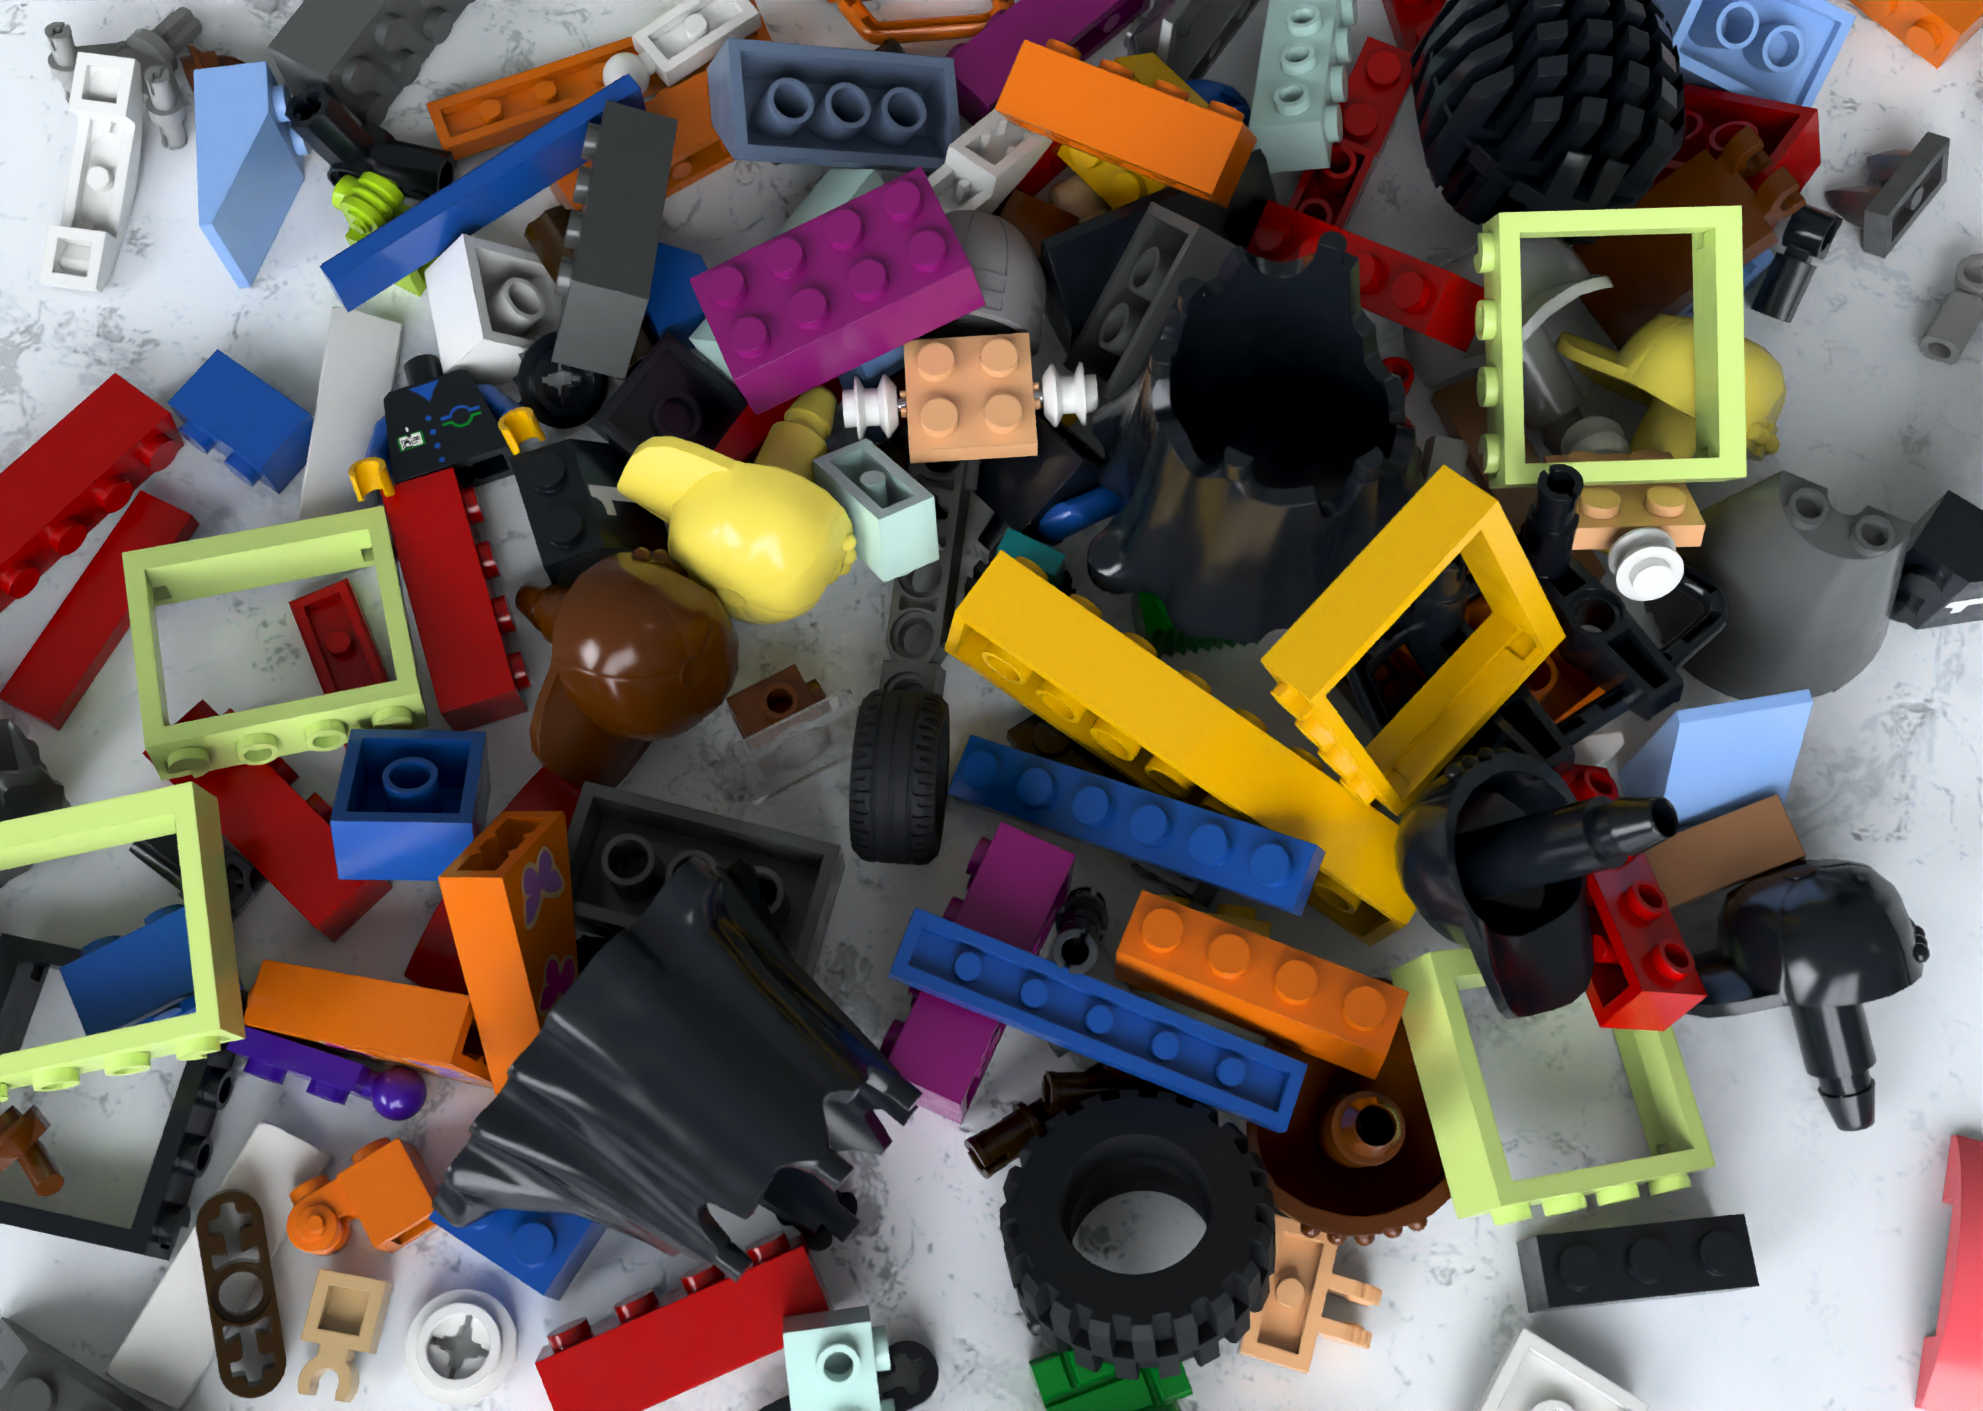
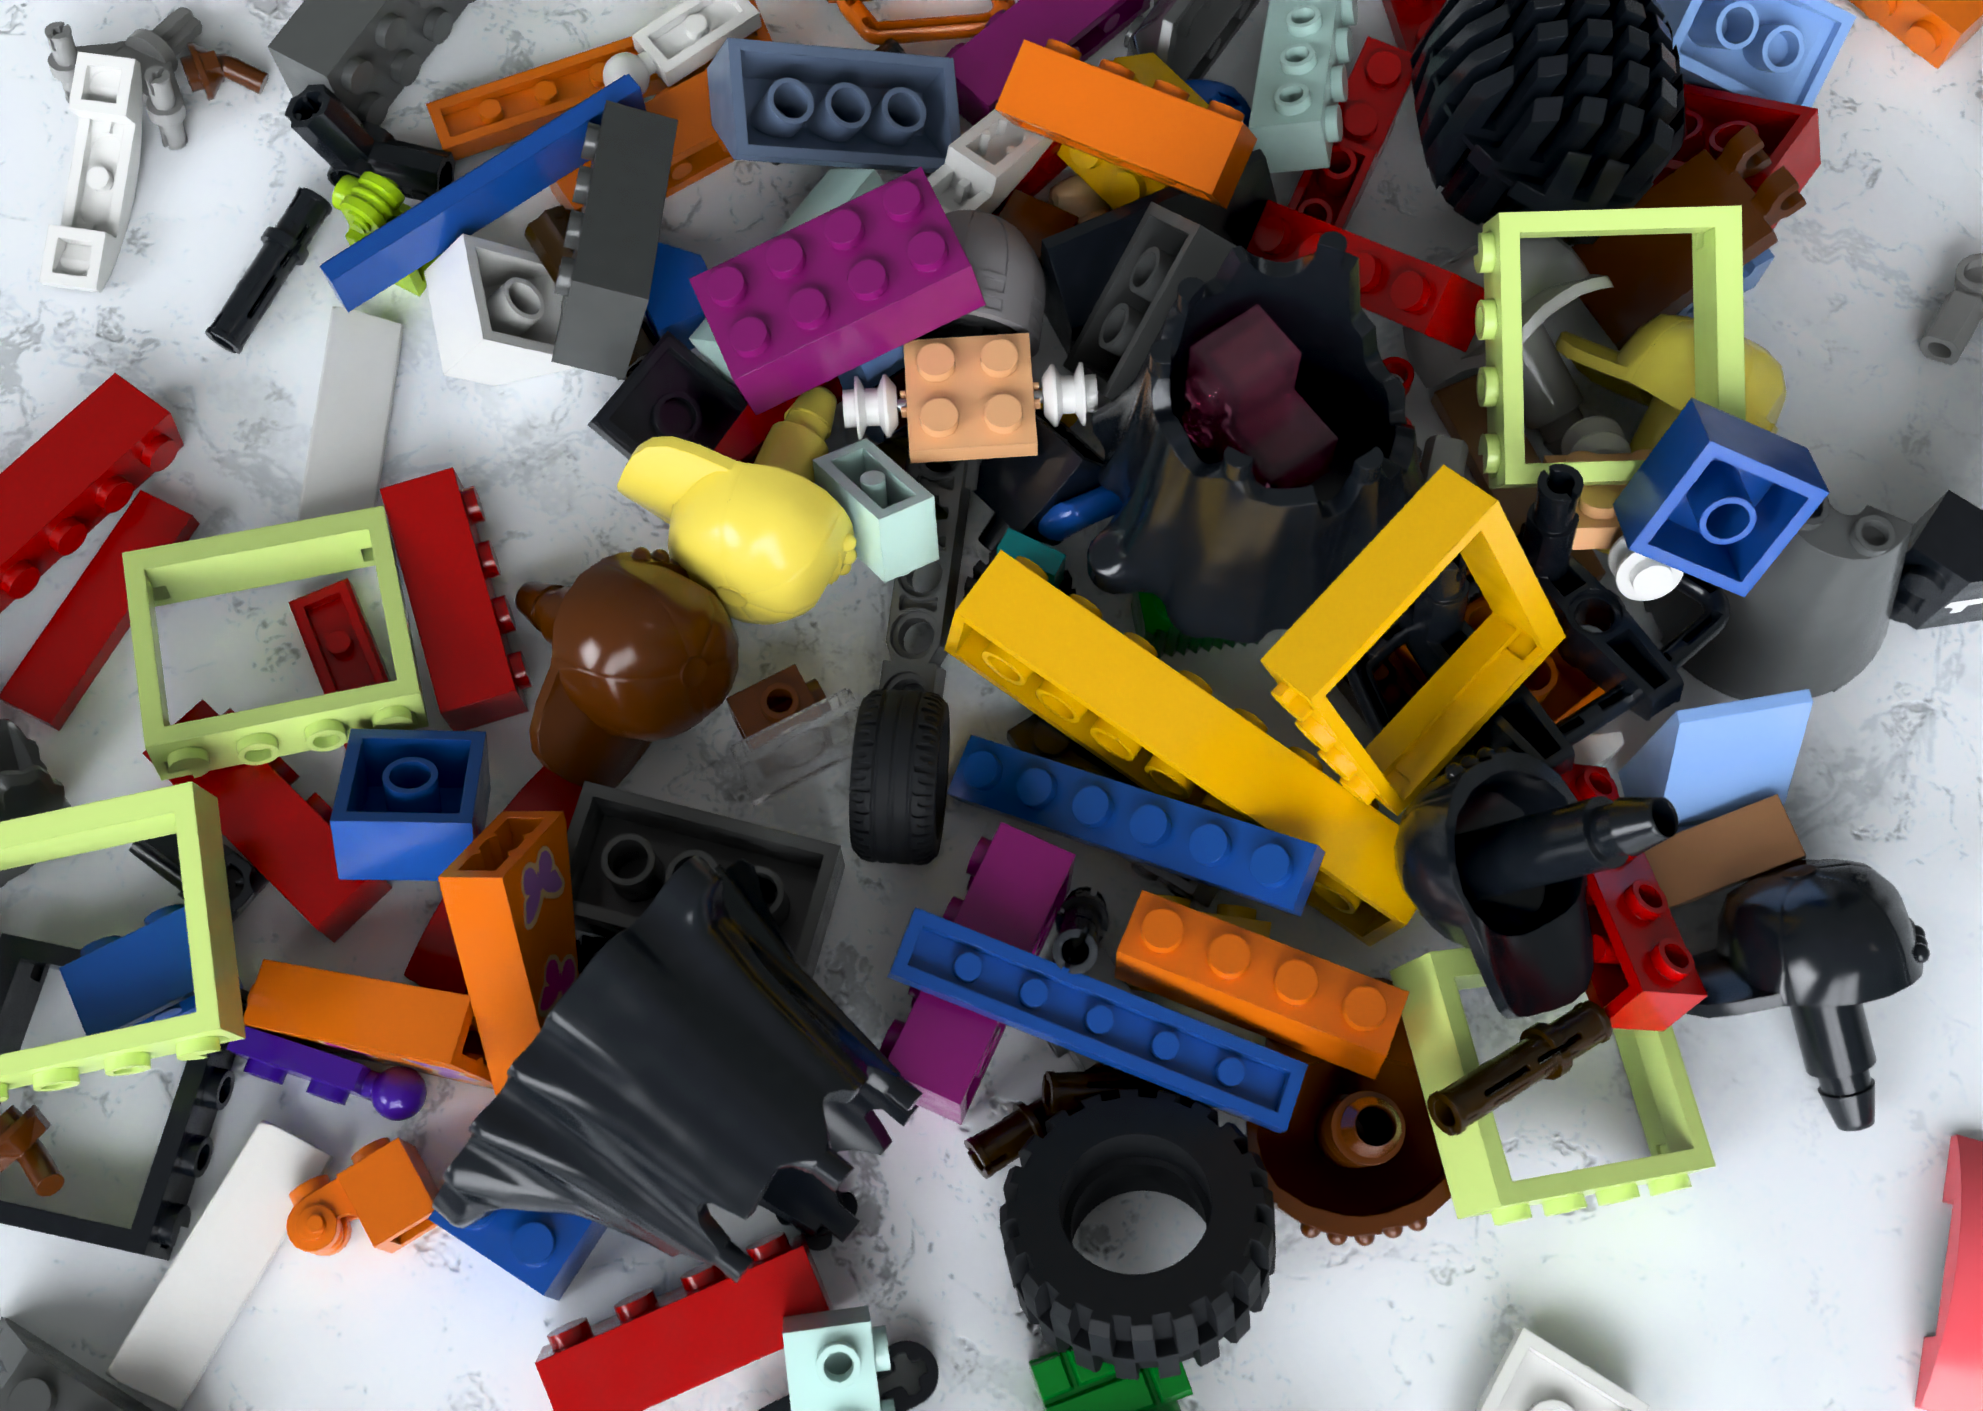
(245, 163): light blue slope -> none
(245, 421): blue brick -> none
(267, 1340): dark brown beam -> none
(281, 251): none -> black pin
(343, 1318): tan plate -> none
(433, 1367): white gear -> none
(440, 426): black torso -> none
(577, 400): black gear -> none
(577, 507): black slope -> none
(1246, 400): none -> clear pink brick
(1293, 1311): light nougat hinge -> none
(1541, 1053): none -> dark brown pin
(1637, 1263): black brick -> none
(1719, 498): none -> blue brick
(1805, 236): black bar -> none
(1909, 184): flat silver tile -> none

